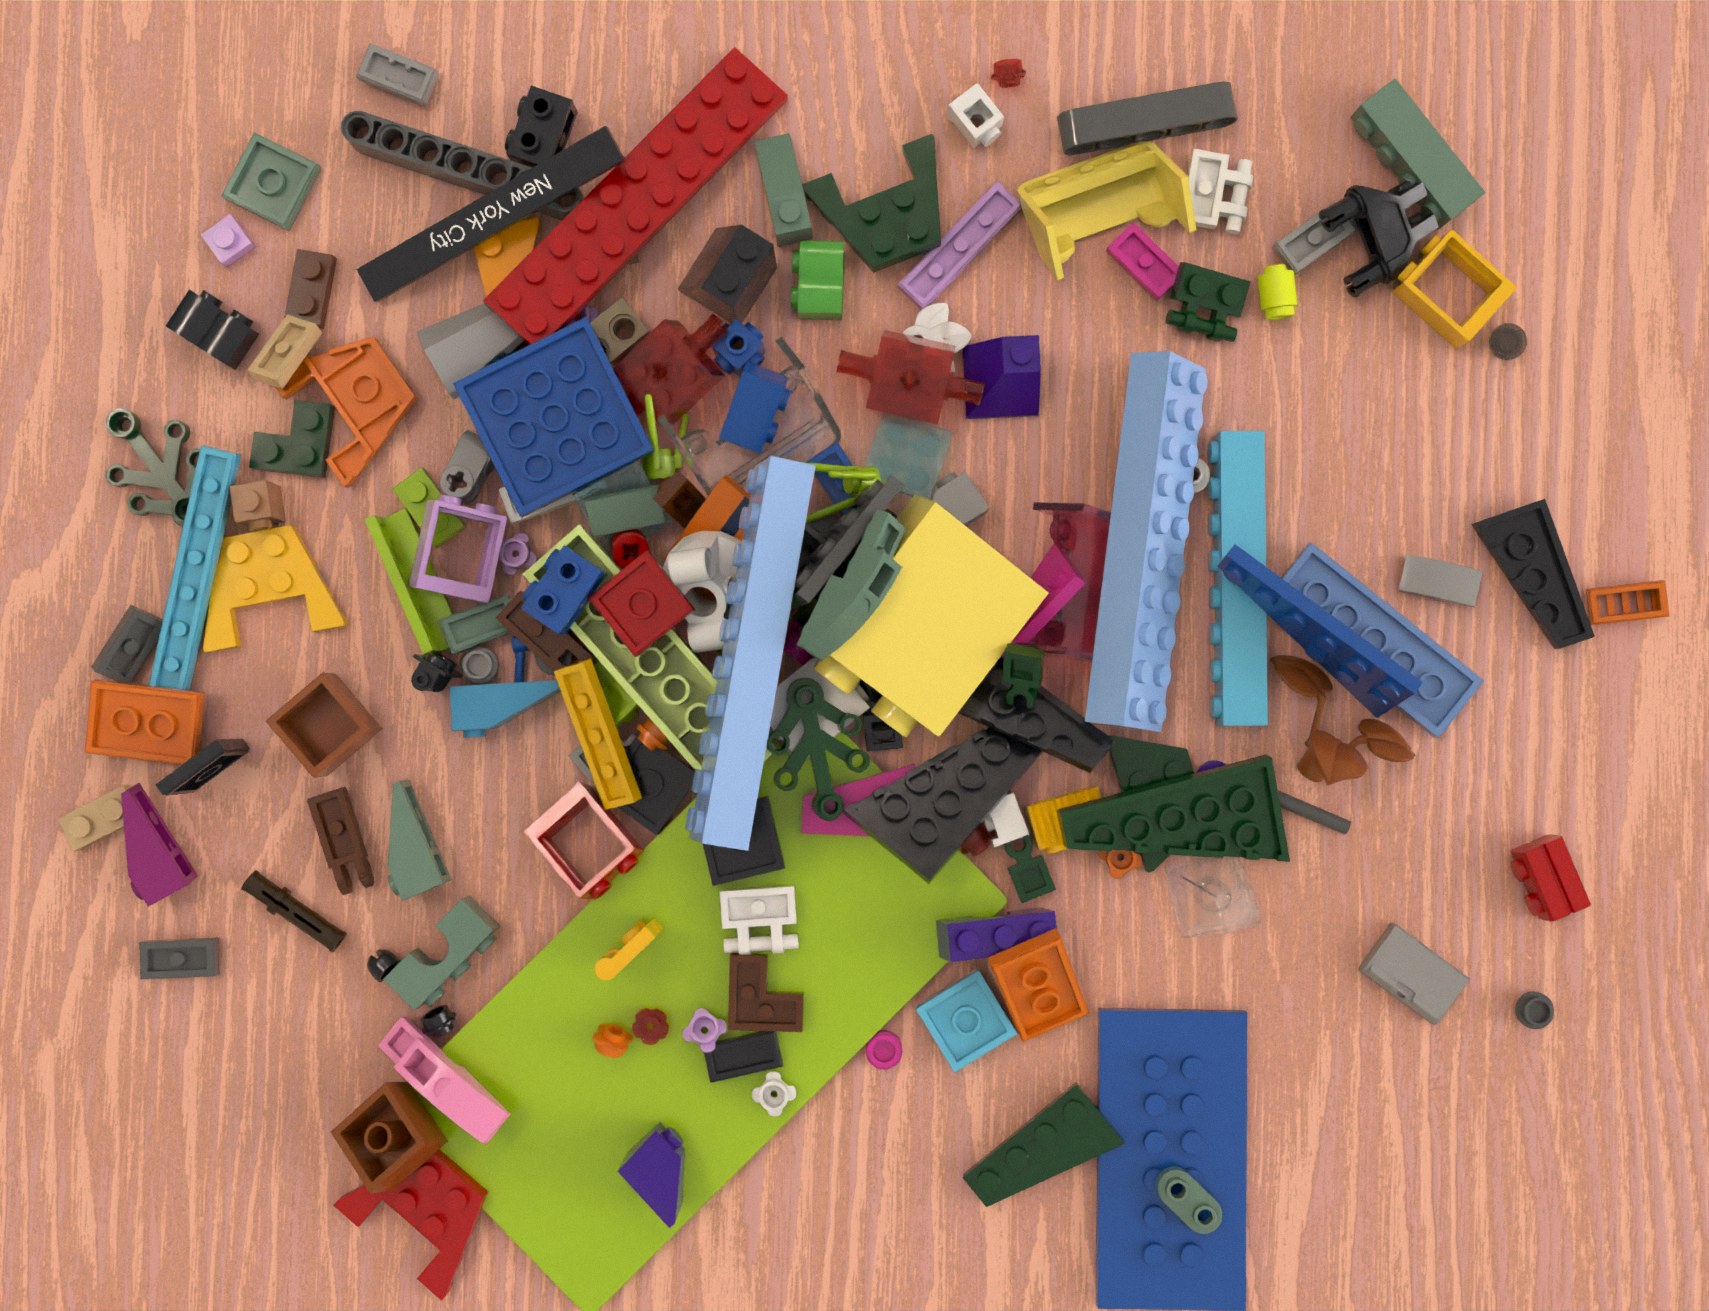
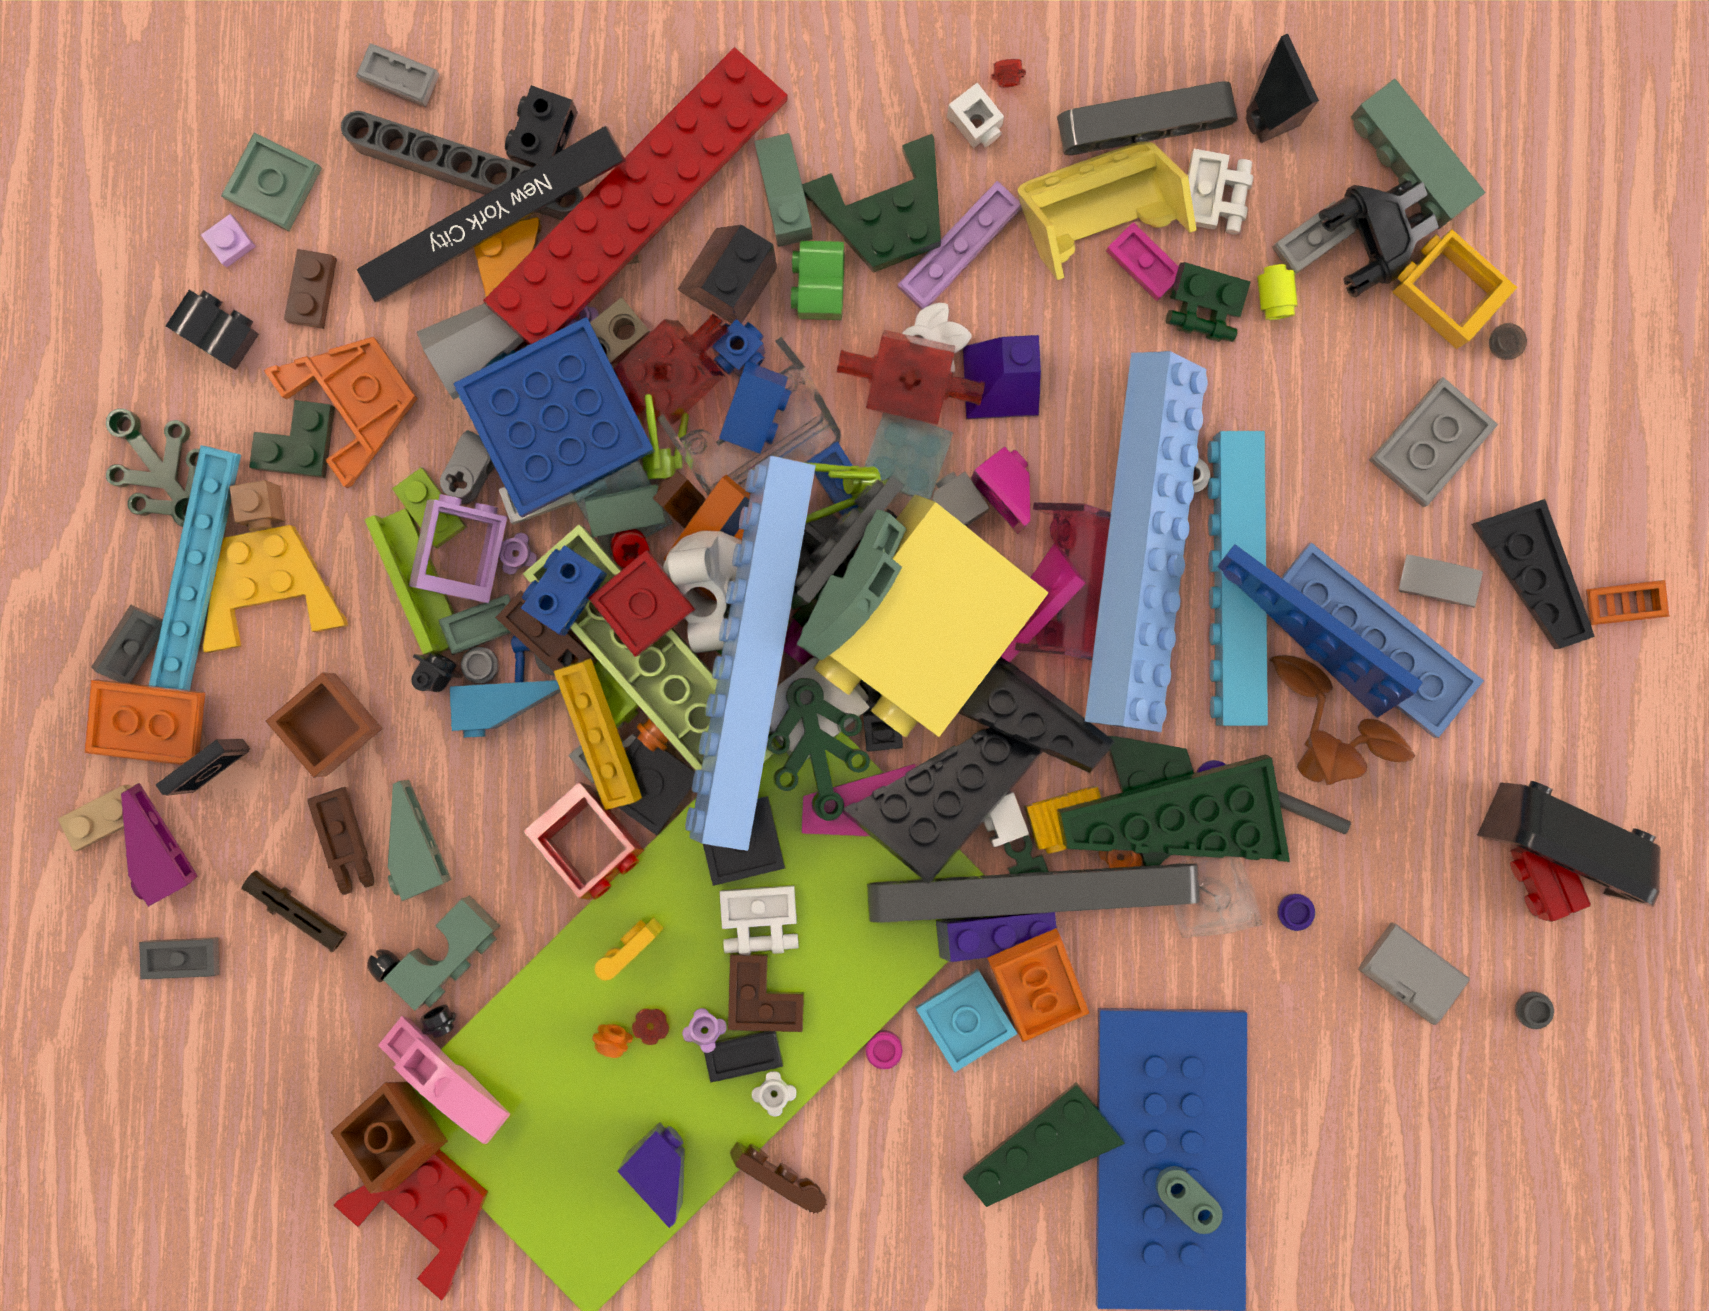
(284, 351): tan plate -> none
(780, 1179): none -> reddish brown hinge
(977, 842): clear red plate -> none
(1006, 486): none -> dark pink slope
(1024, 671): dark green plate -> none
(1033, 892): none -> dark grey beam
(1281, 94): none -> black slope
(1296, 912): none -> dark purple plate
(1433, 442): none -> light grey tile
(1576, 841): none -> black windscreen

